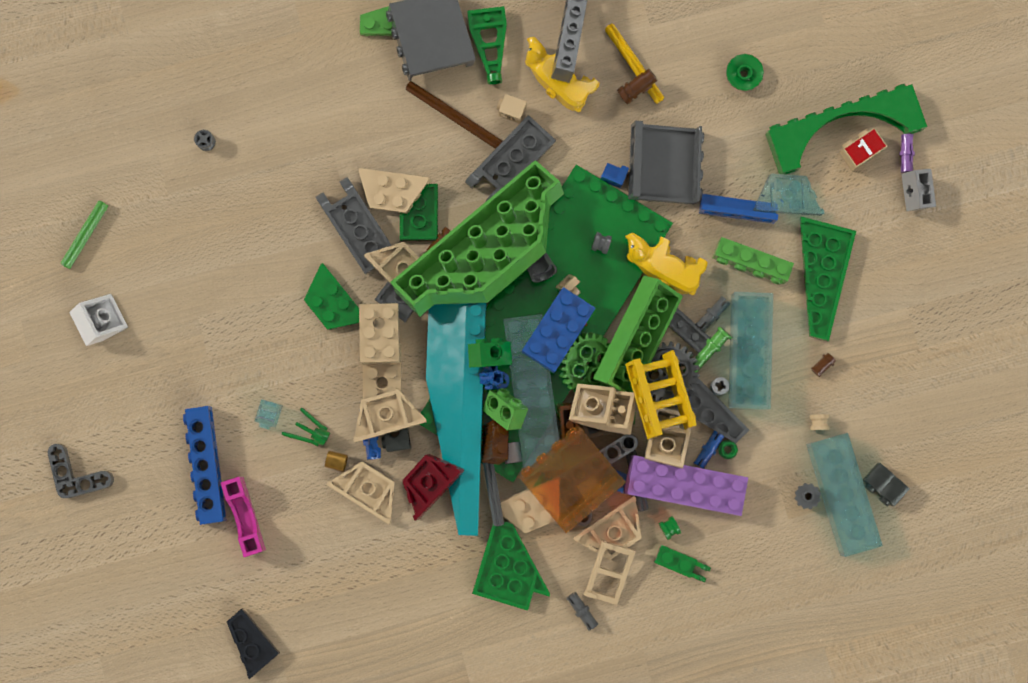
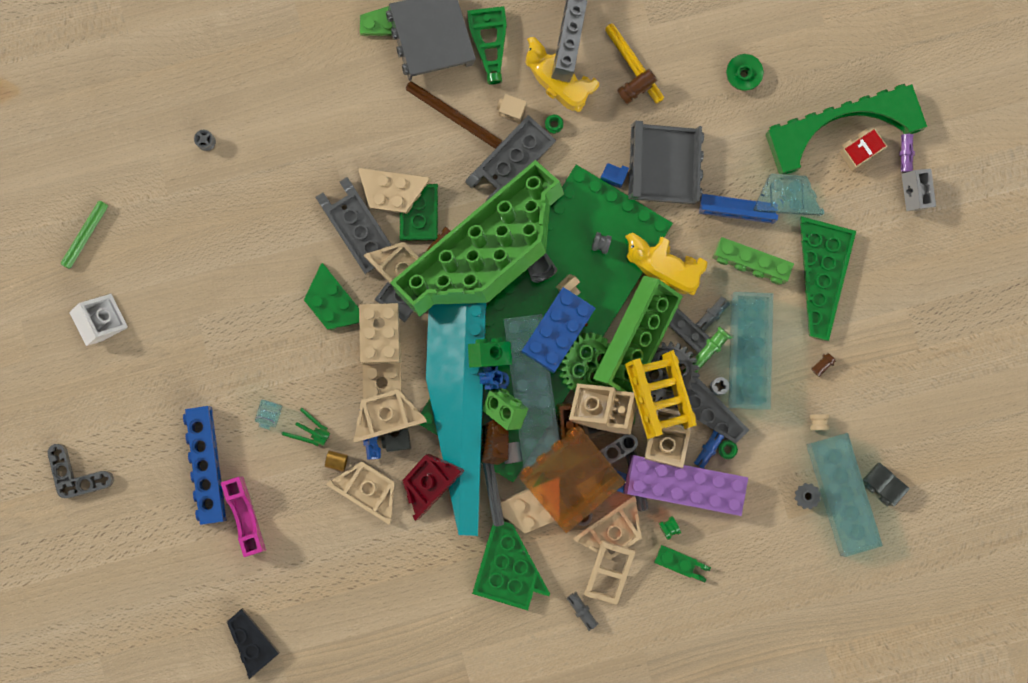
(554, 118): none -> green plate

